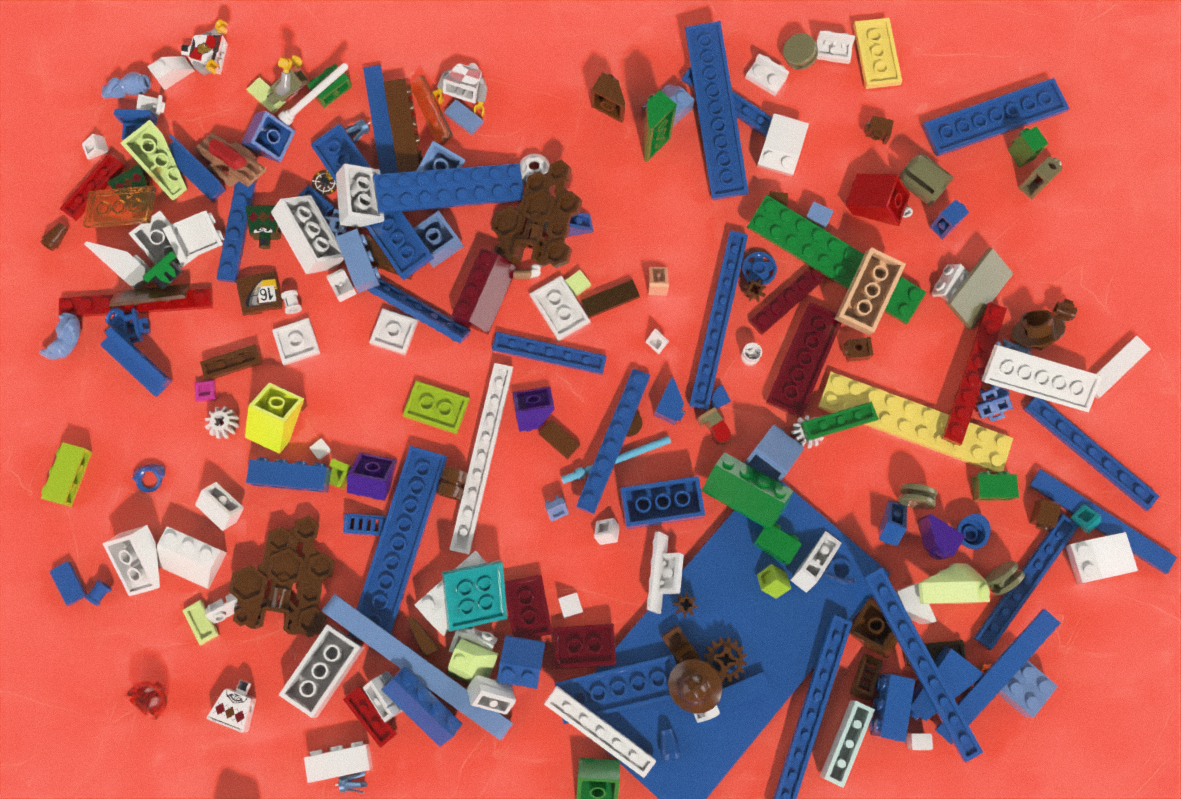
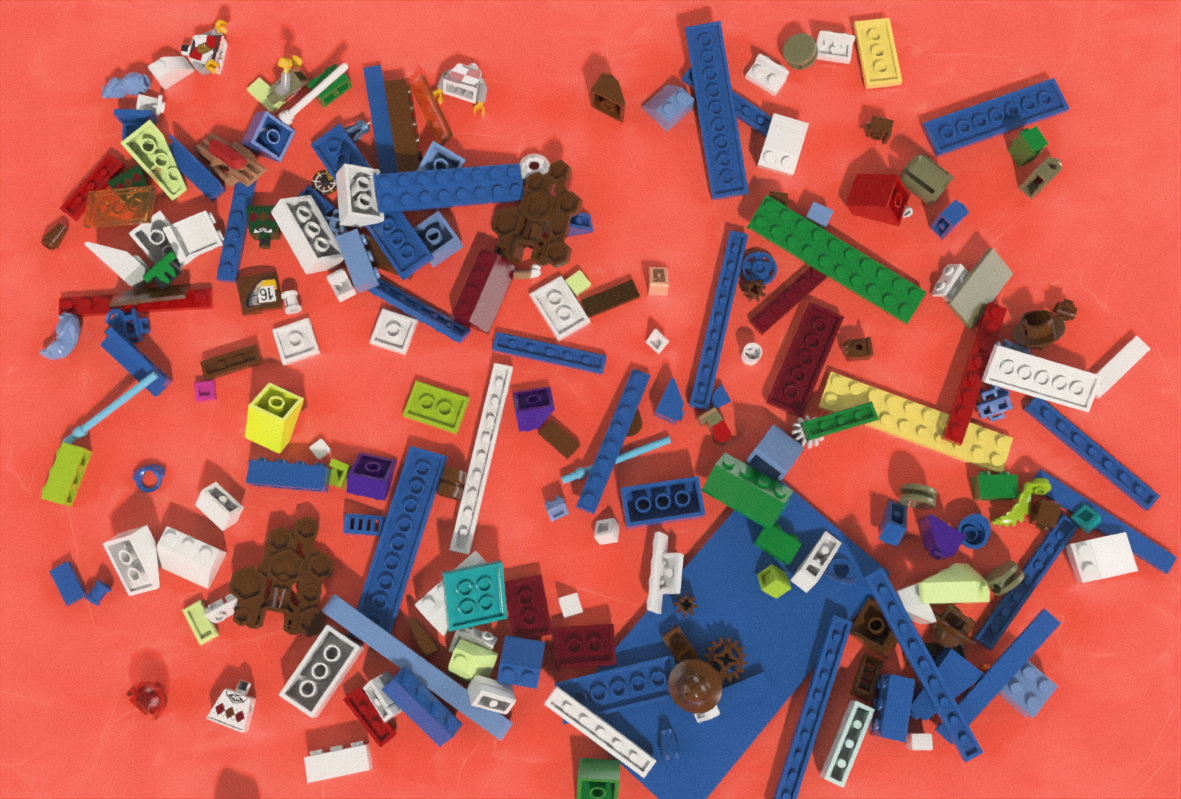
(81, 430): none -> medium azure bar
(95, 146): white slope -> none
(229, 419): white gear -> none
(346, 785): flat silver piece -> none
(463, 117): medium blue tile -> none
(658, 123): green slope -> none
(870, 291): light nougat brick -> none
(952, 627): none -> reddish brown helmet
(1023, 505): none -> lime plant

